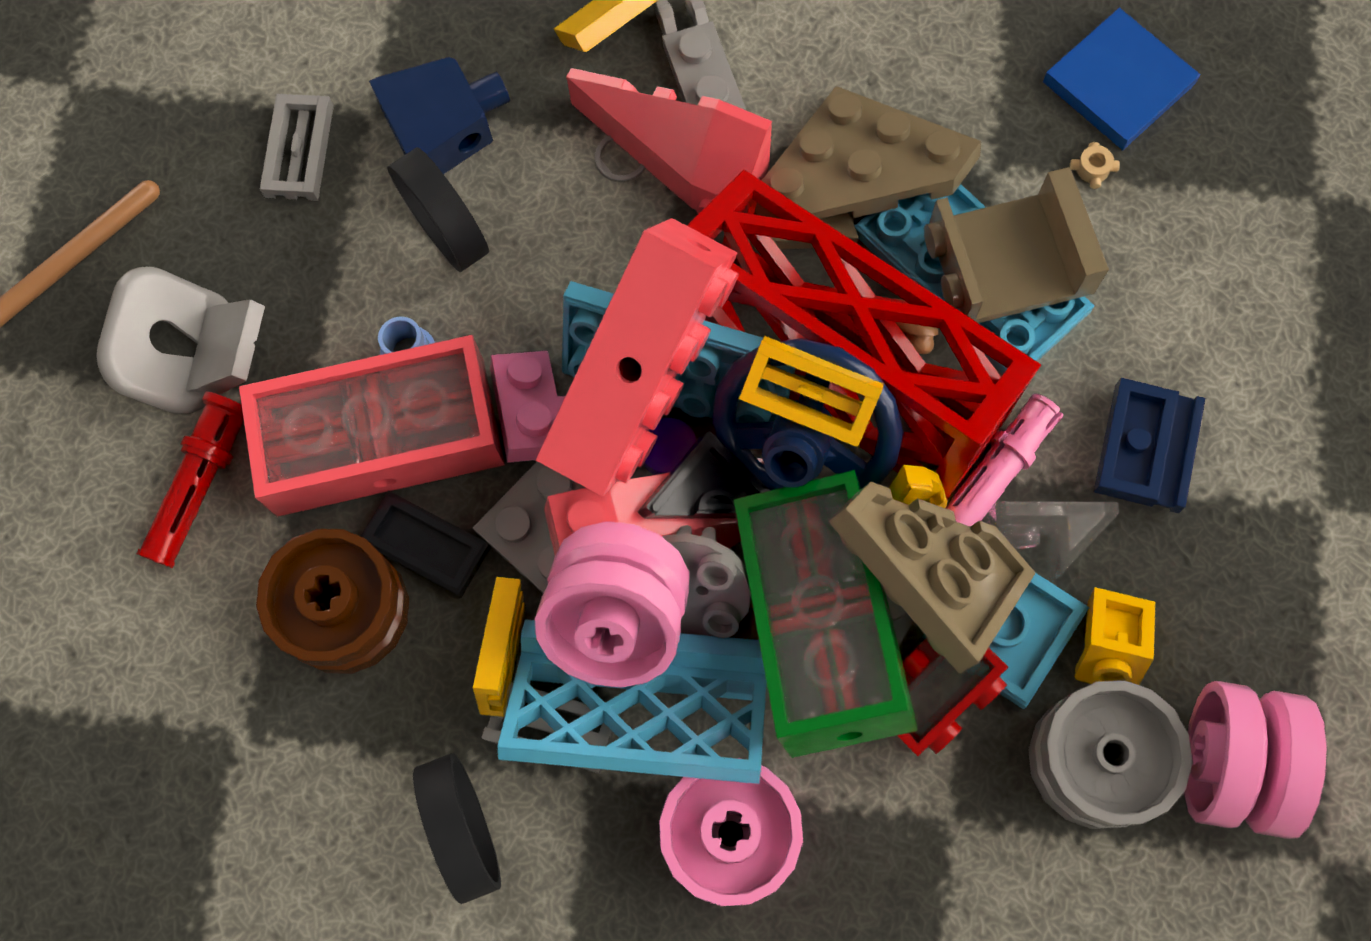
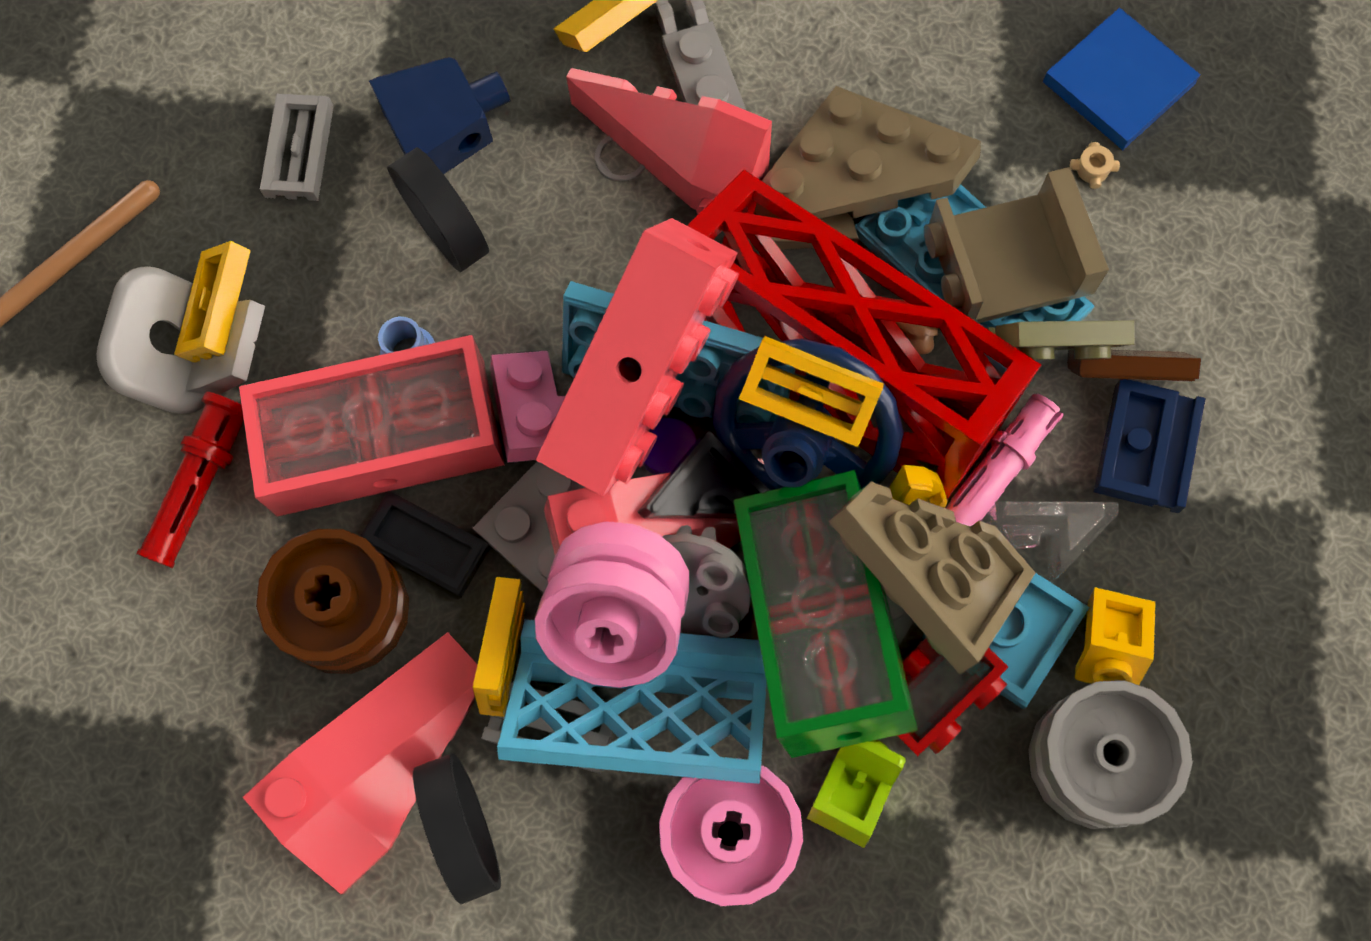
(212, 302): none -> yellow tile
(351, 783): none -> coral wedge
(856, 790): none -> lime bracket
(1086, 338): none -> olive plate
(1139, 365): none -> reddish brown tile
(1255, 760): bright pink wheel -> none

